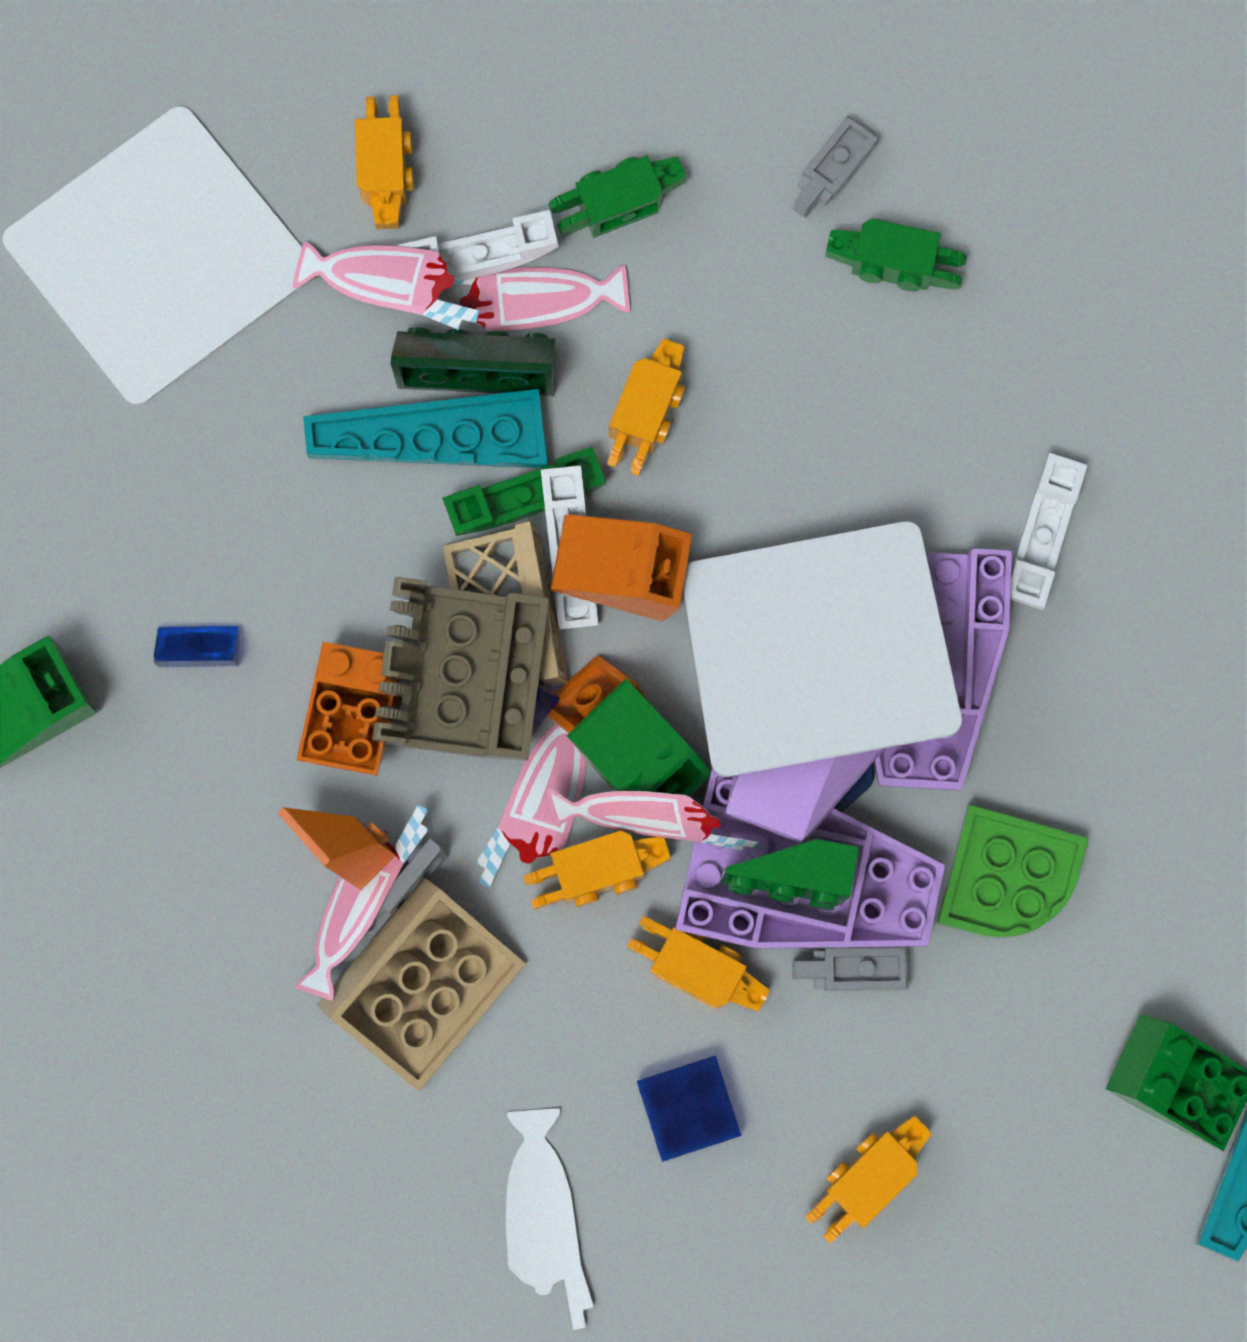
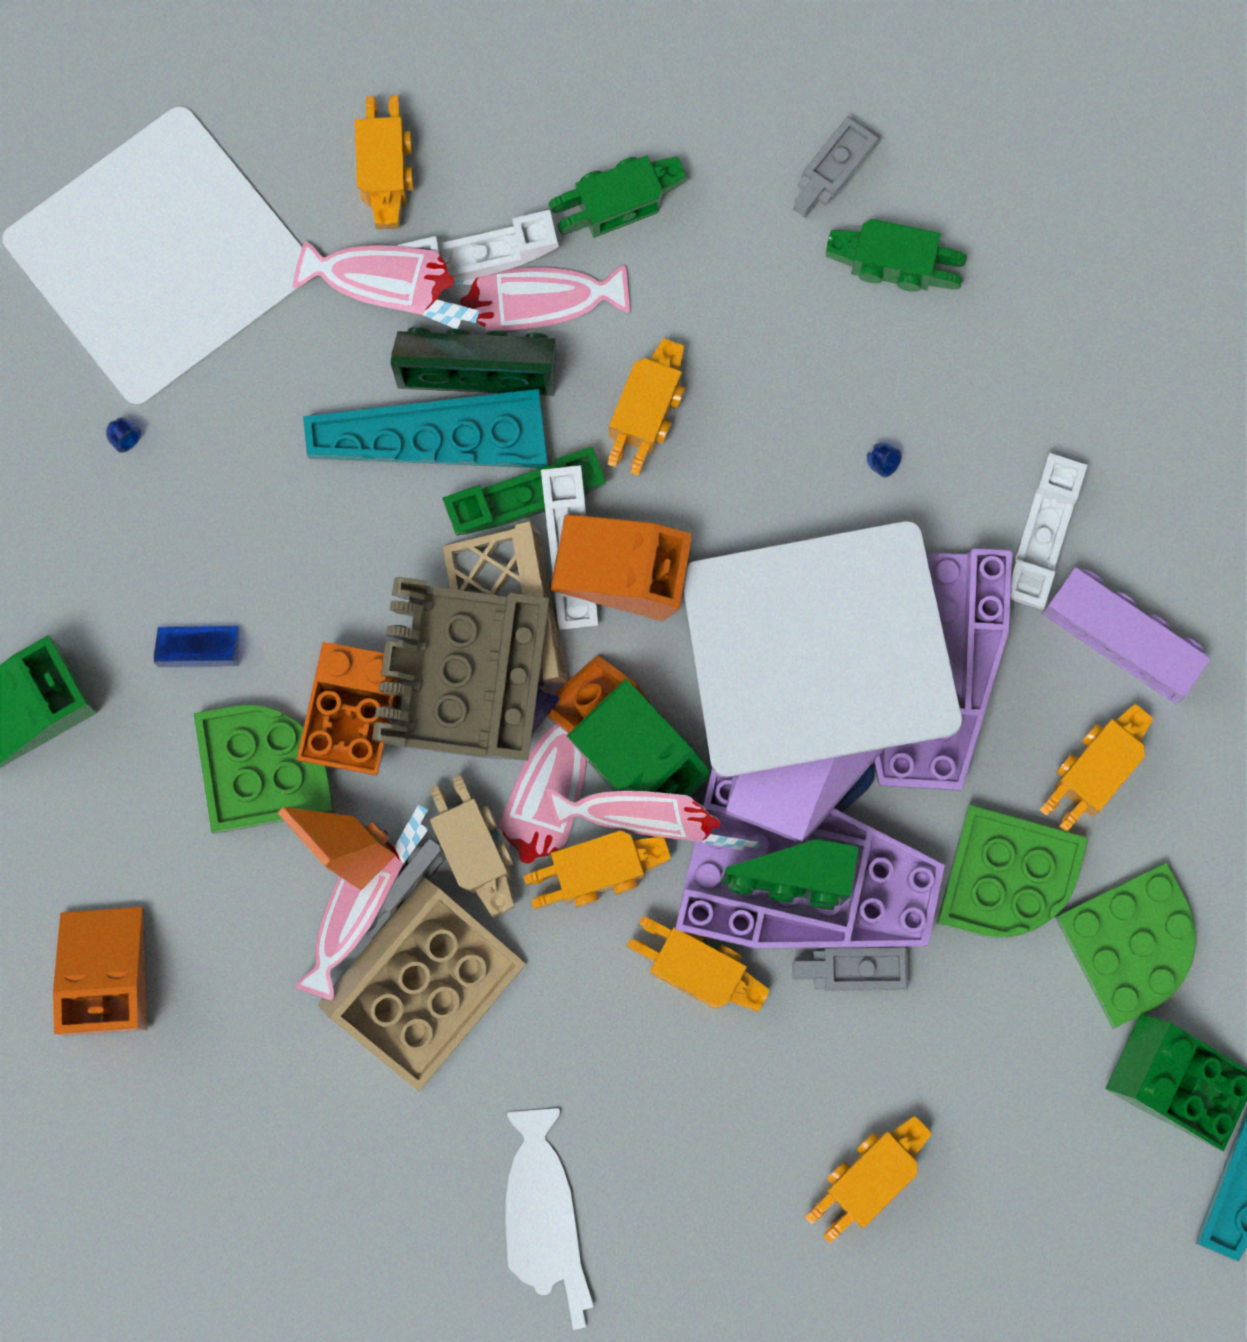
(100, 973): none -> orange slope
(123, 434): none -> clear blue hinge
(254, 768): none -> bright green plate
(472, 850): none -> tan hinge
(688, 1108): clear blue plate -> none
(884, 459): none -> clear blue hinge
(1102, 766): none -> light orange hinge
(1127, 635): none -> lavender brick
(1133, 943): none -> bright green plate

